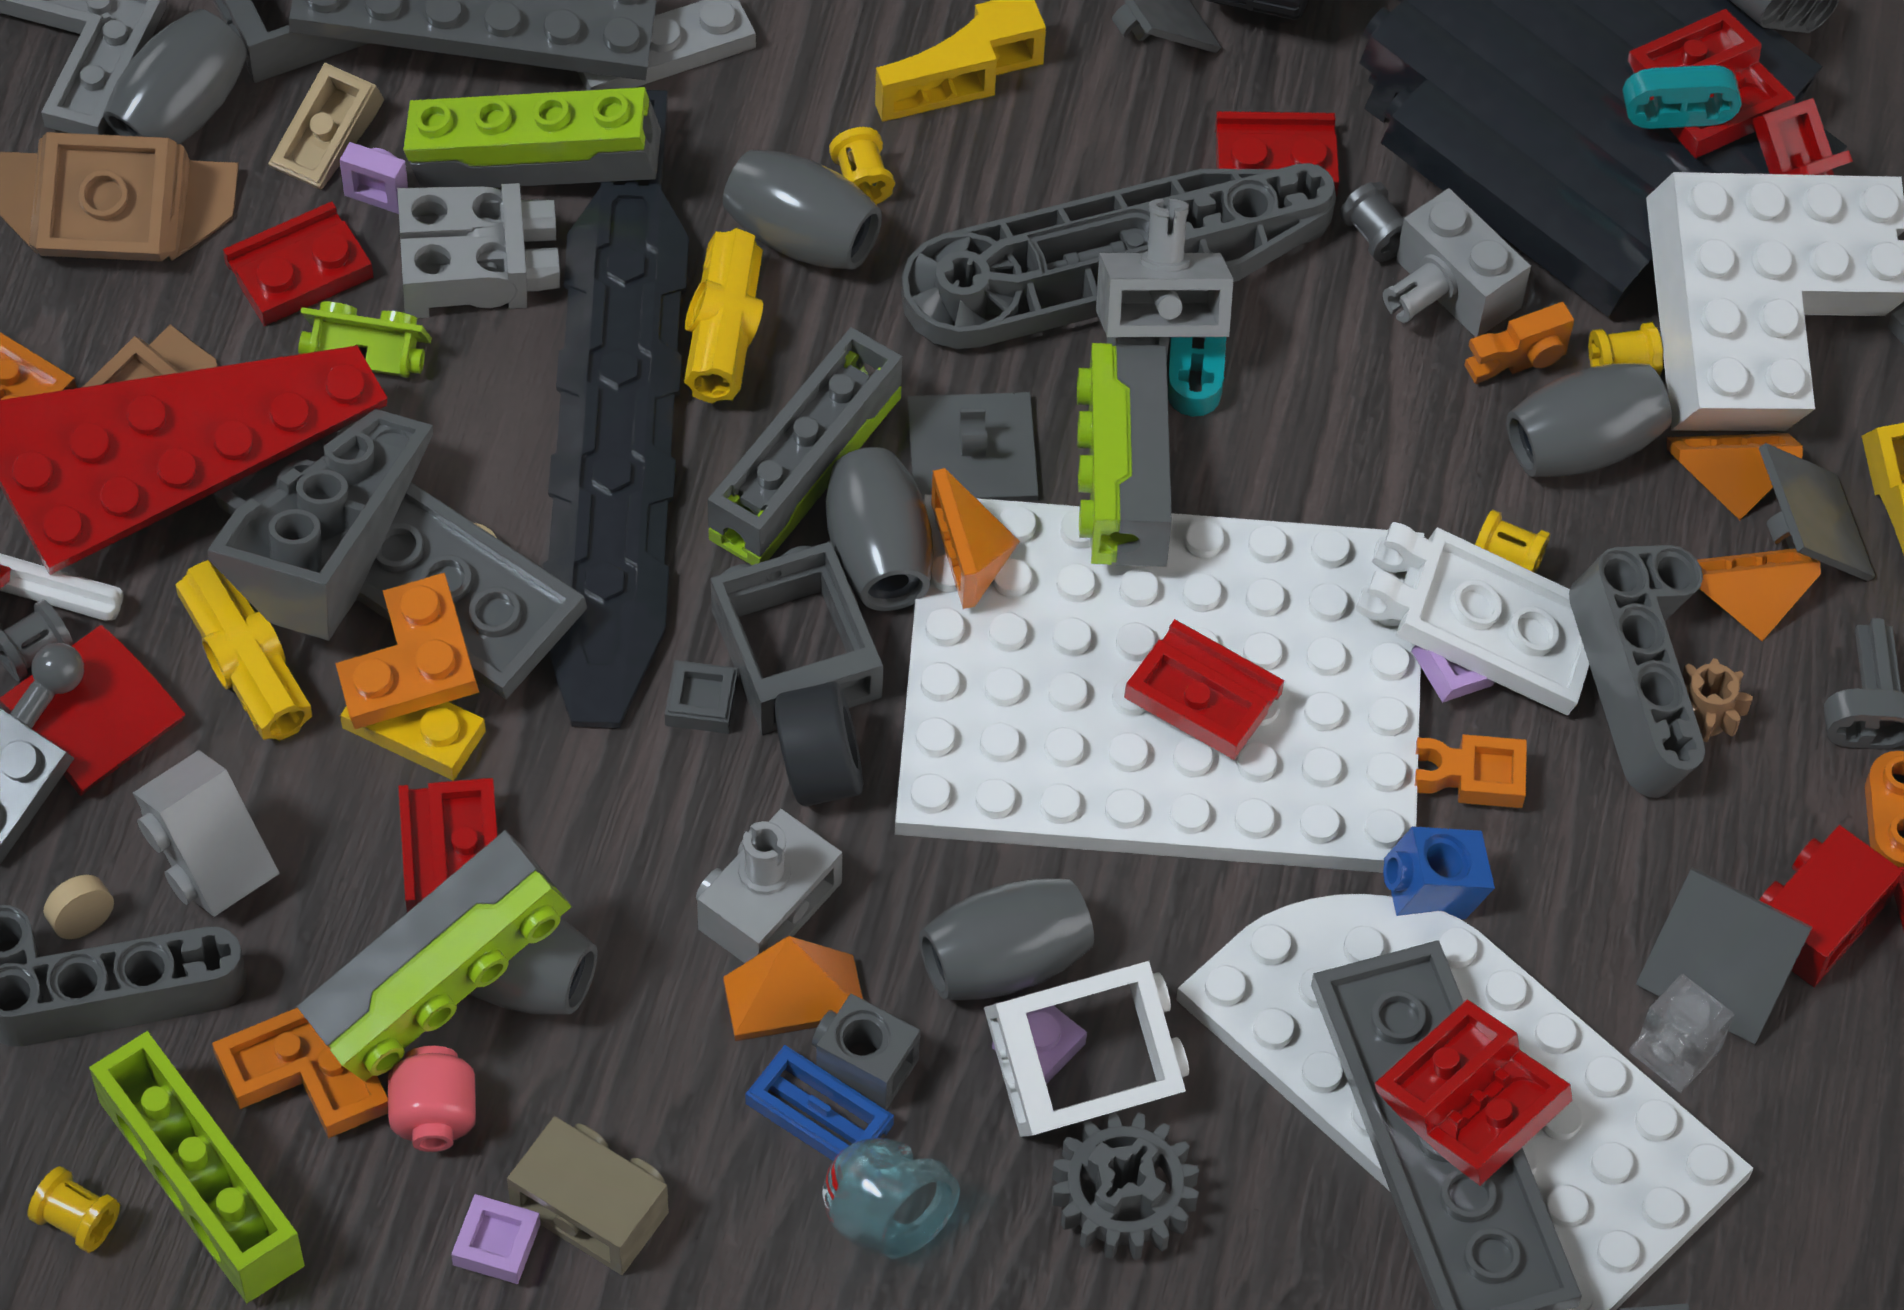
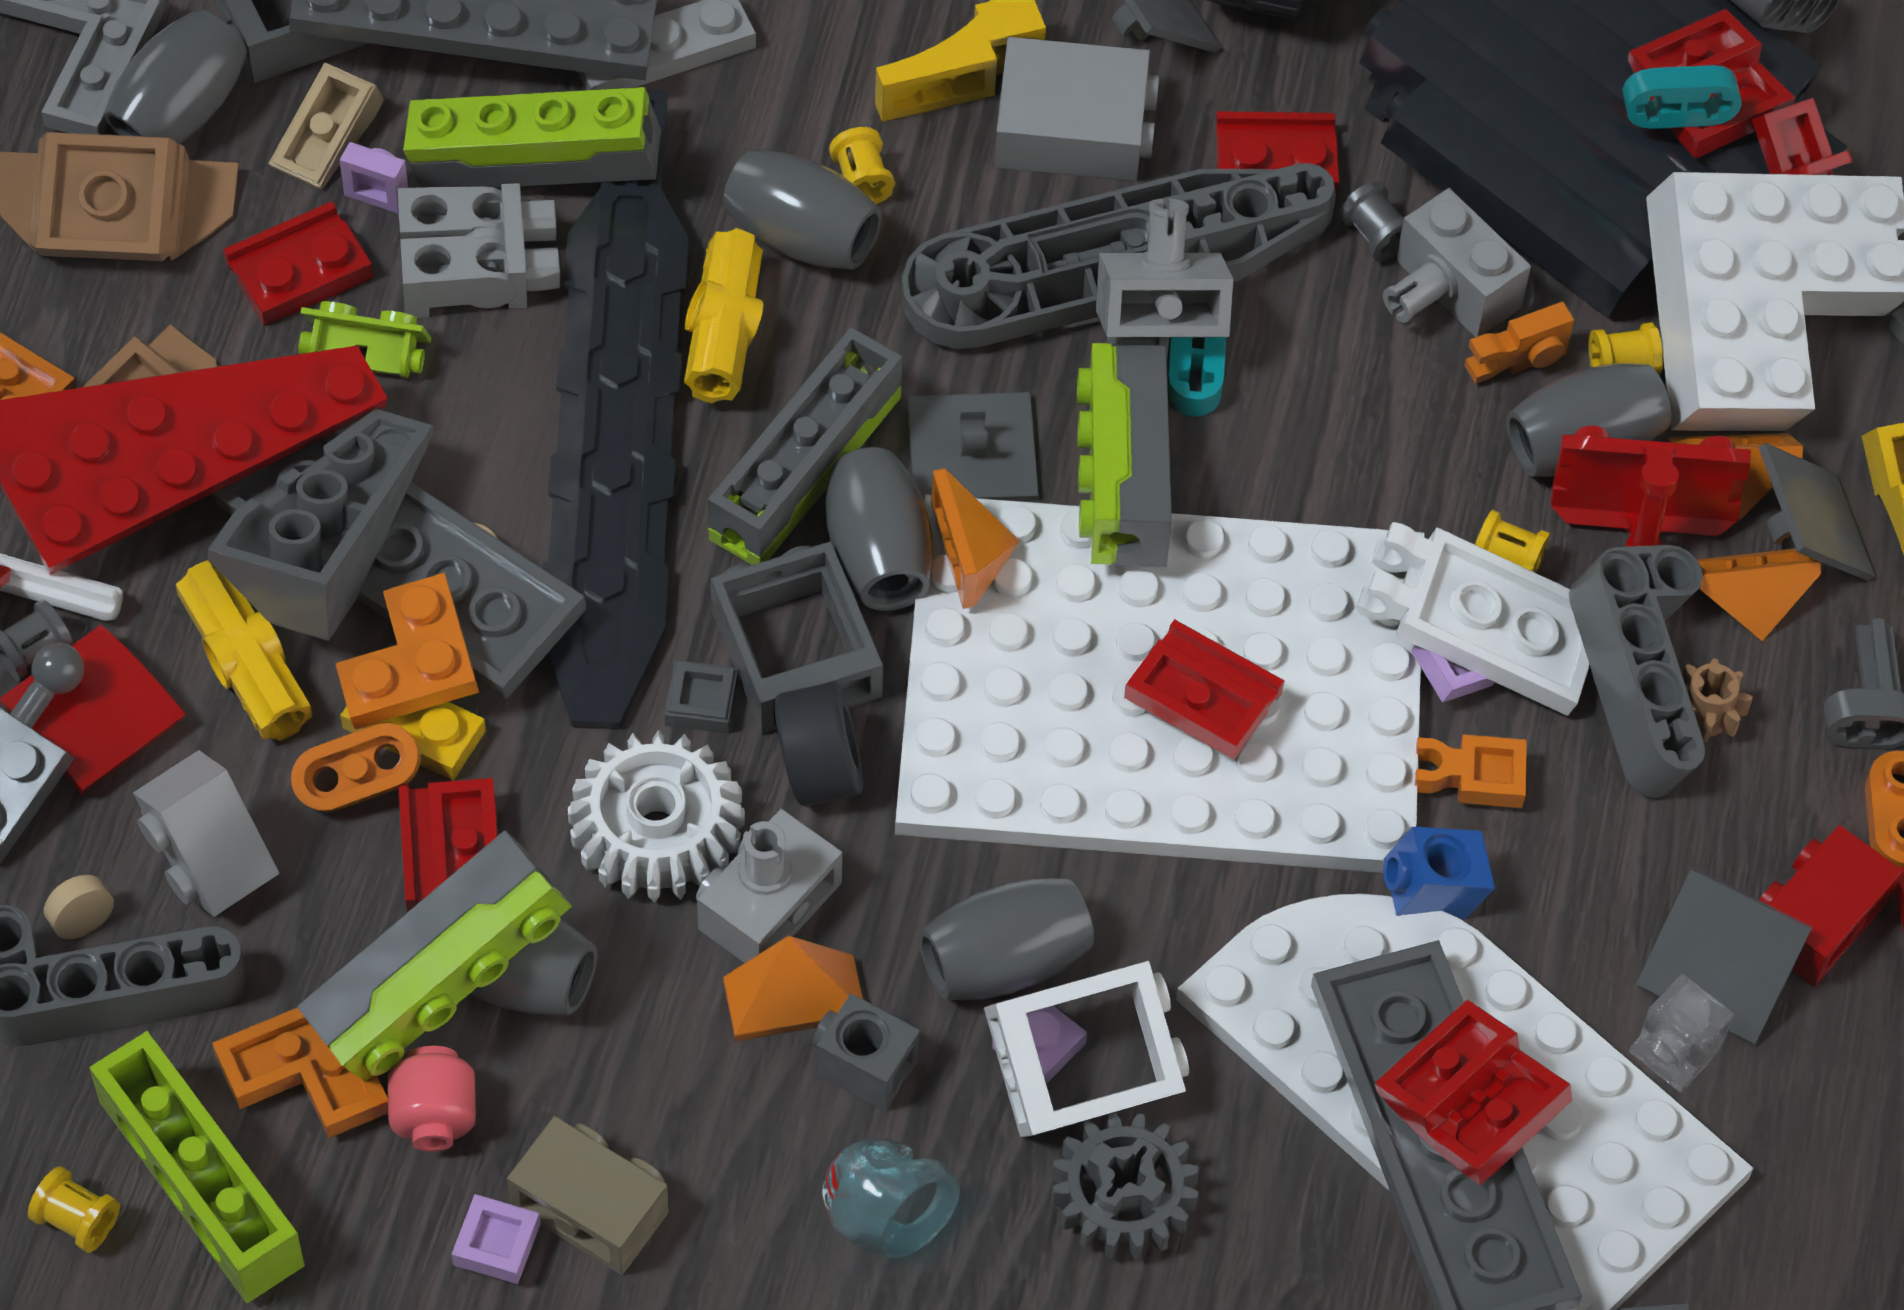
(357, 767): none -> orange plate
(649, 779): none -> white gear
(812, 1134): blue tile -> none
(1075, 109): none -> light grey brick
(1649, 484): none -> red shield

